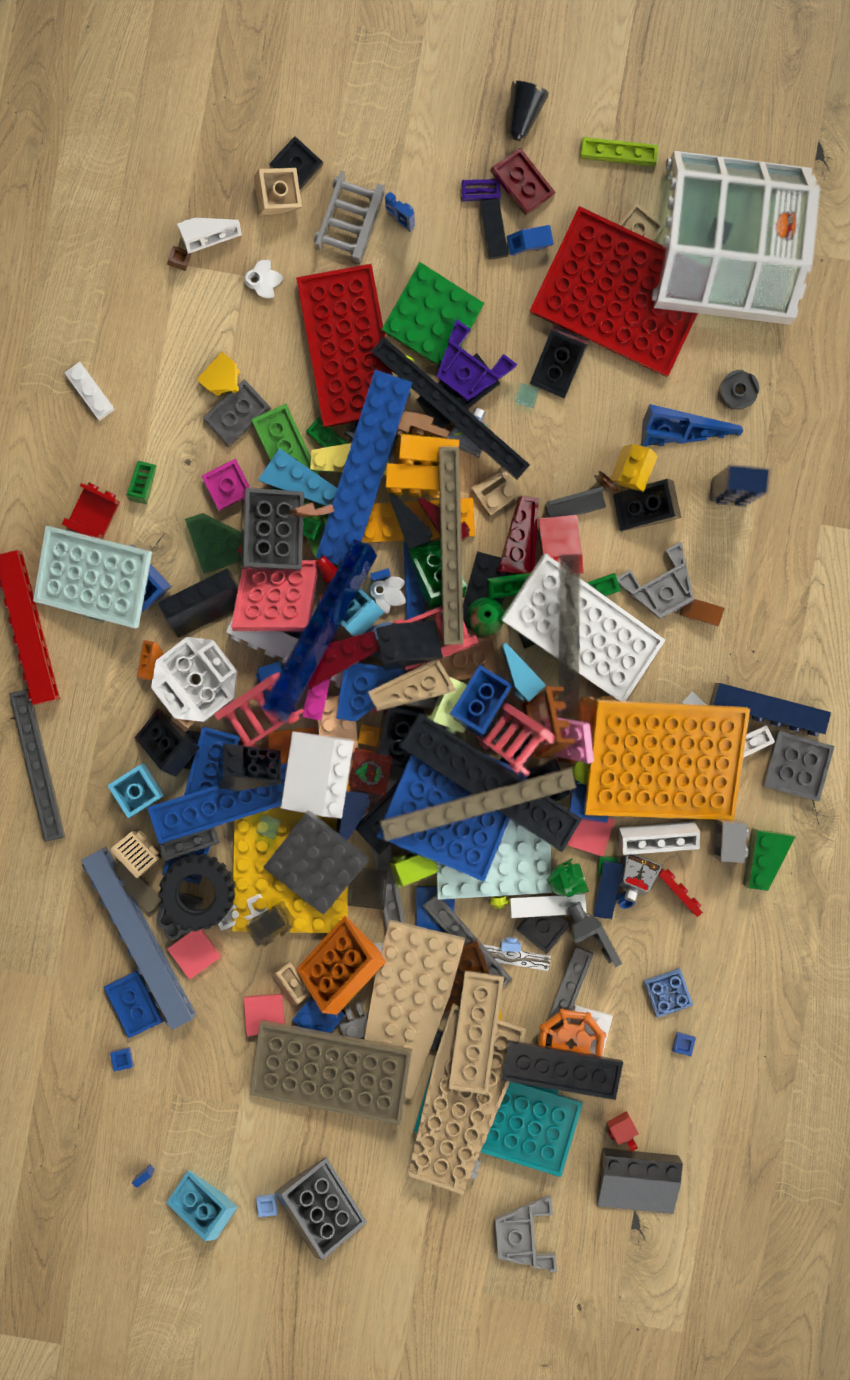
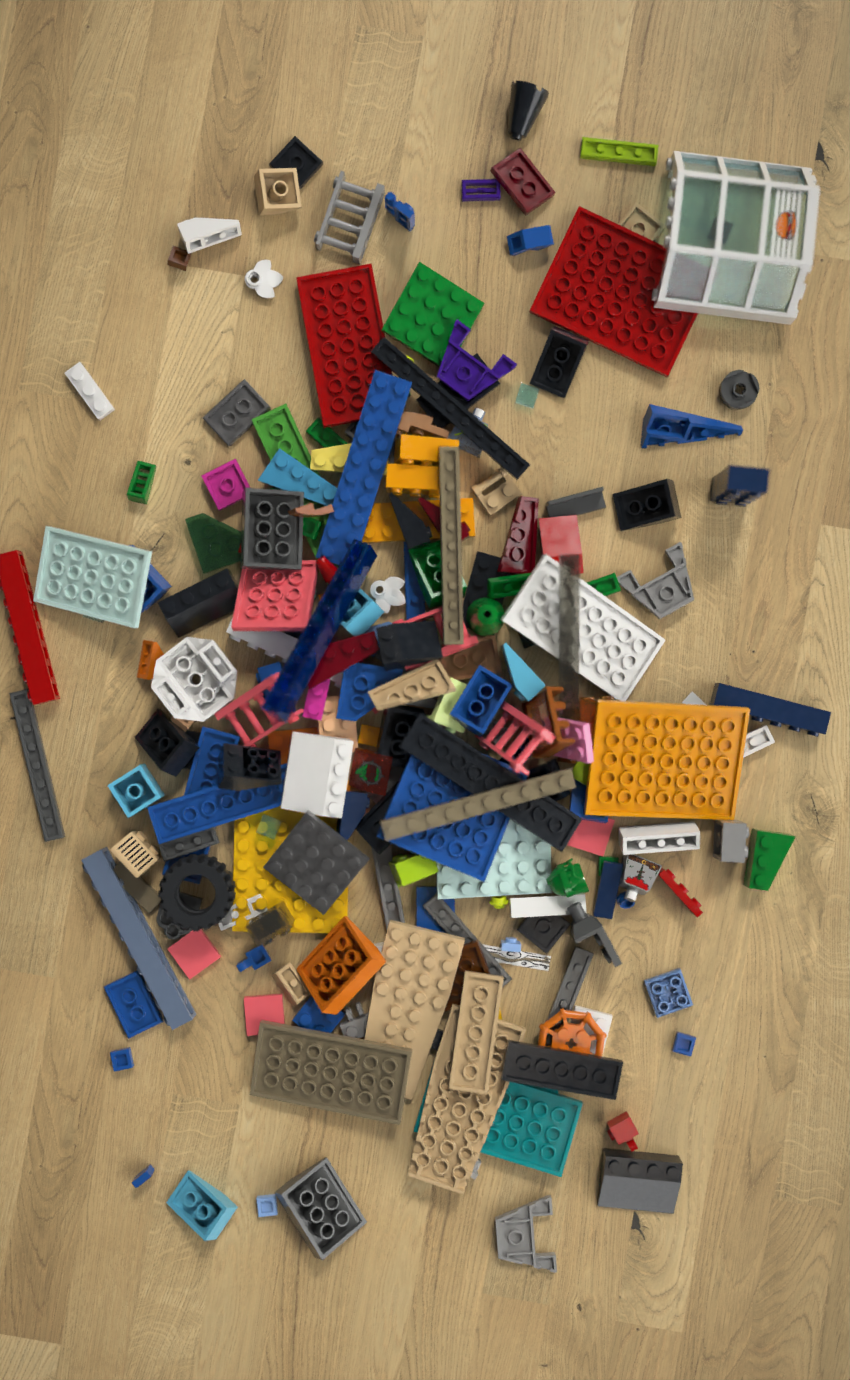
(92, 511): red panel -> none
(220, 375): yellow slope -> none
(256, 957): none -> blue plate
(368, 889): clear smoke tile -> none
(380, 575): blue tile -> none
(494, 228): black tile -> none
(606, 482): reddish brown piece -> none
(634, 467): yellow slope -> none
(703, 612): dark orange slope -> none
(798, 765): flat silver plate -> none

